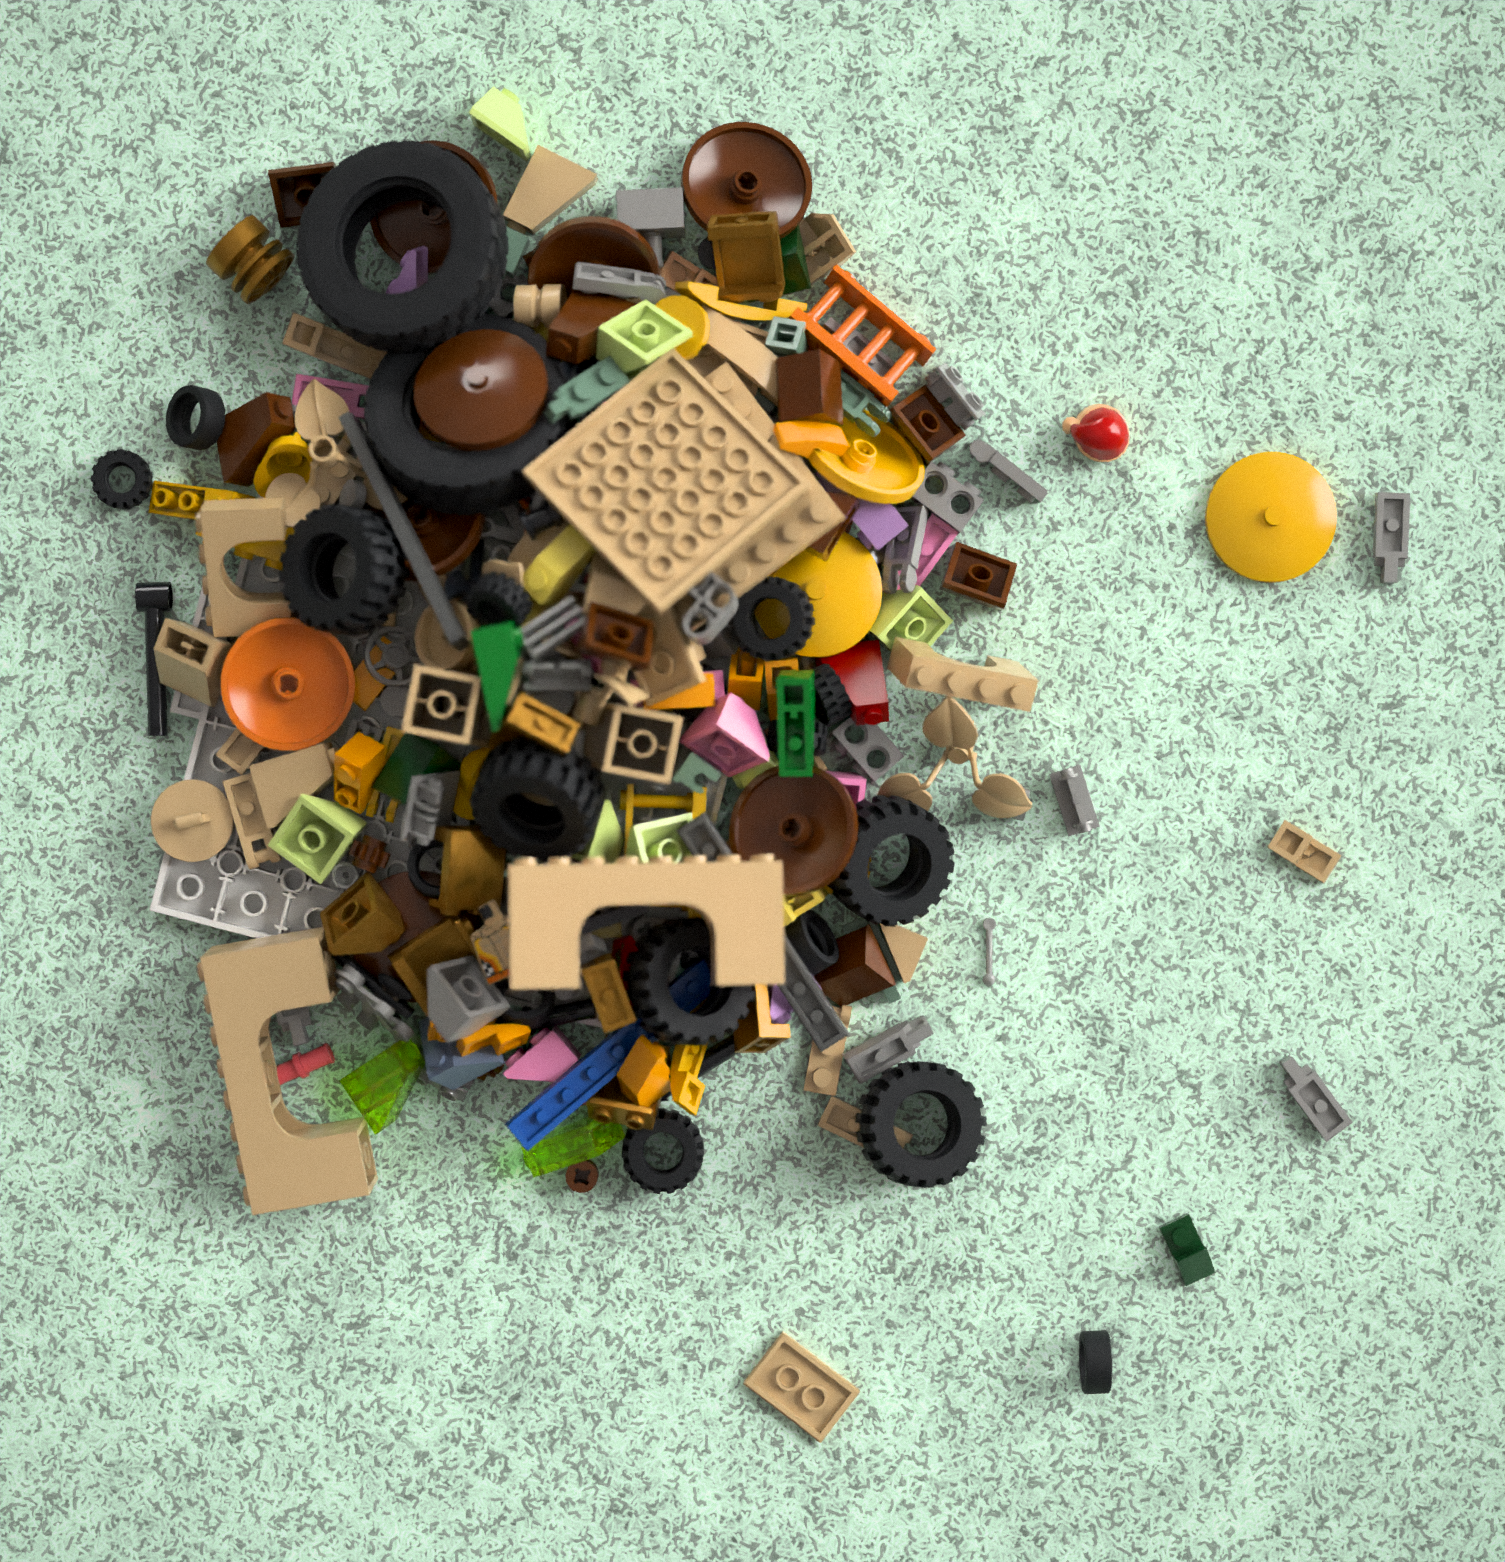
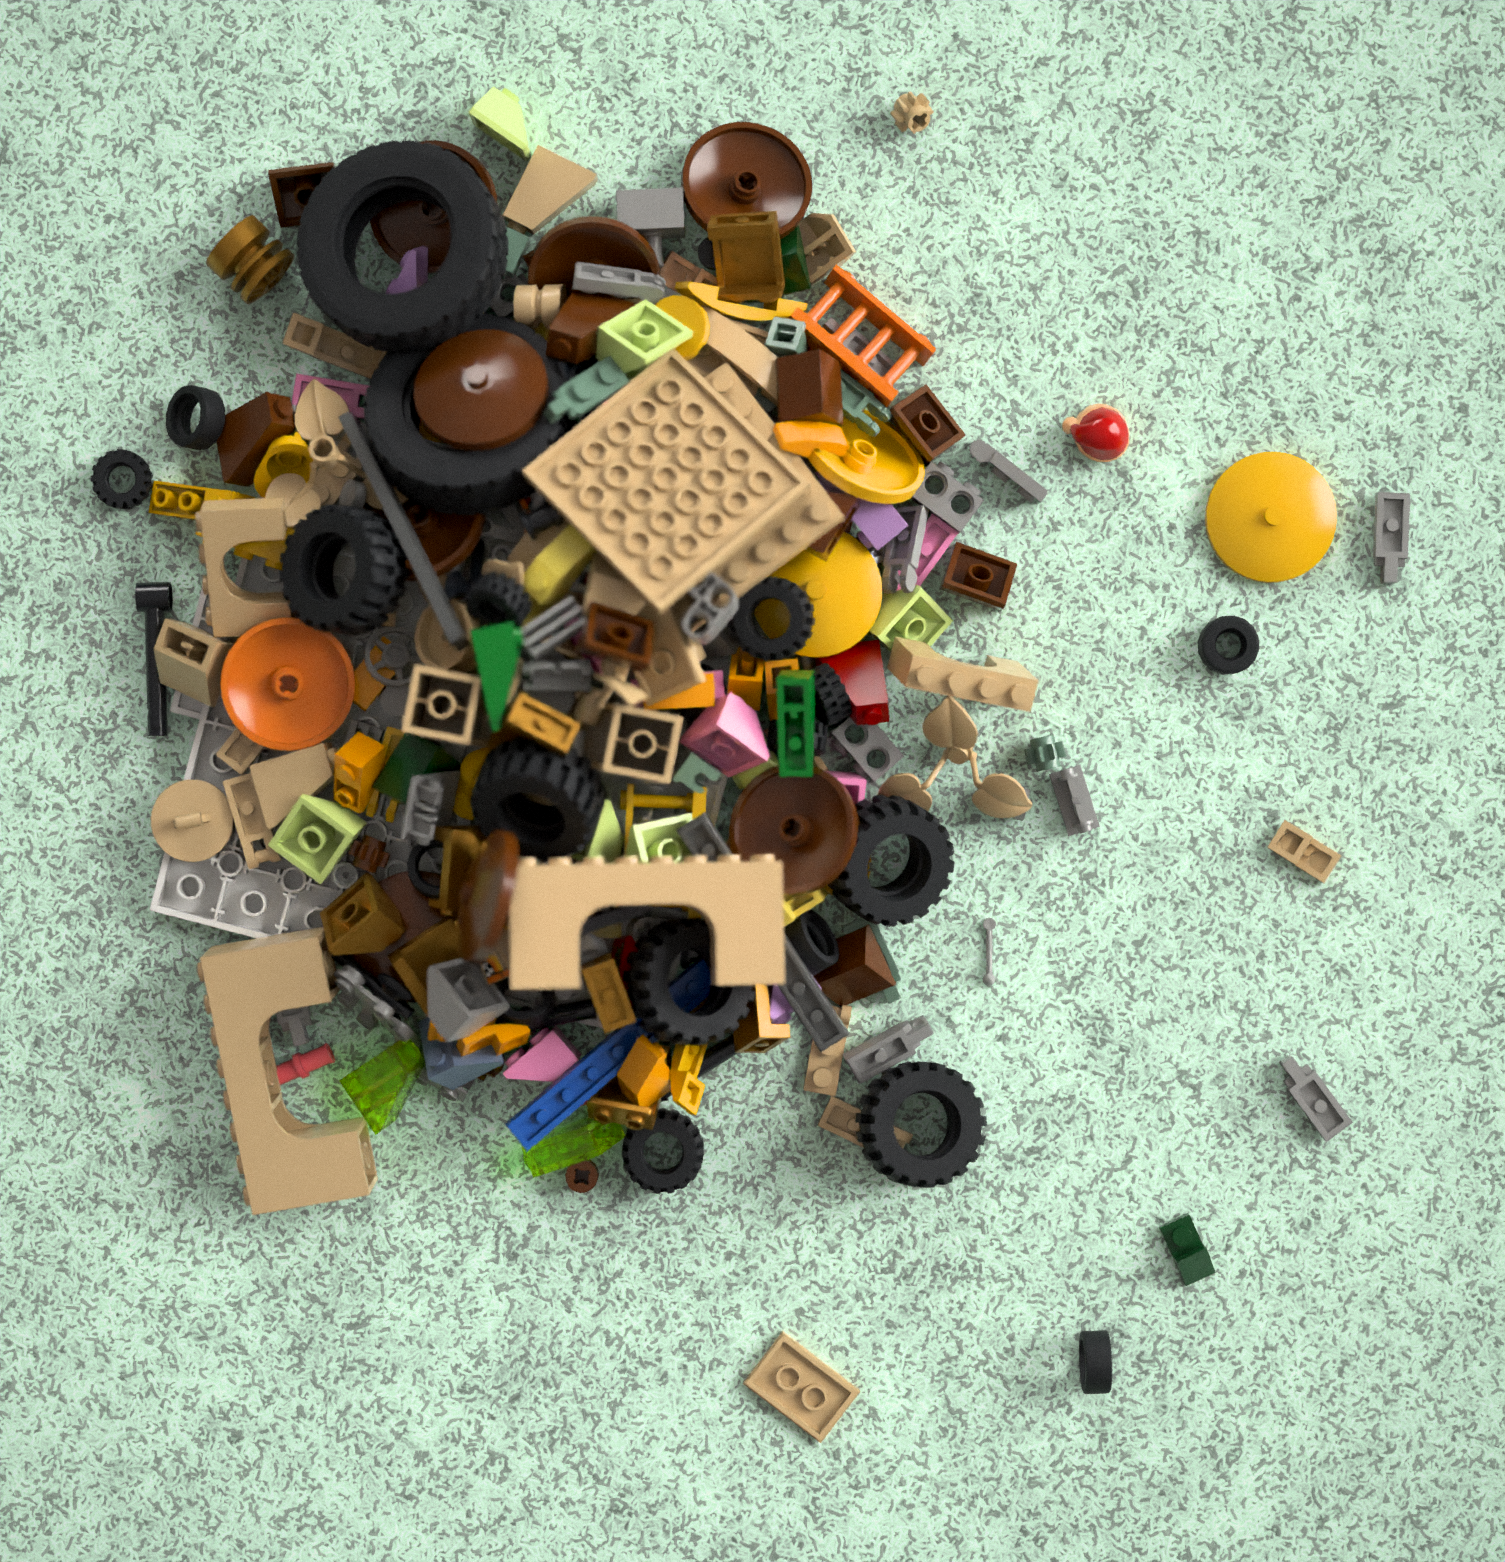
(487, 896): none -> reddish brown dish
(905, 949): tan slope -> none
(912, 112): none -> tan gear
(950, 385): light grey hinge -> none
(1045, 753): none -> sand green gear
(1246, 635): none -> black tyre

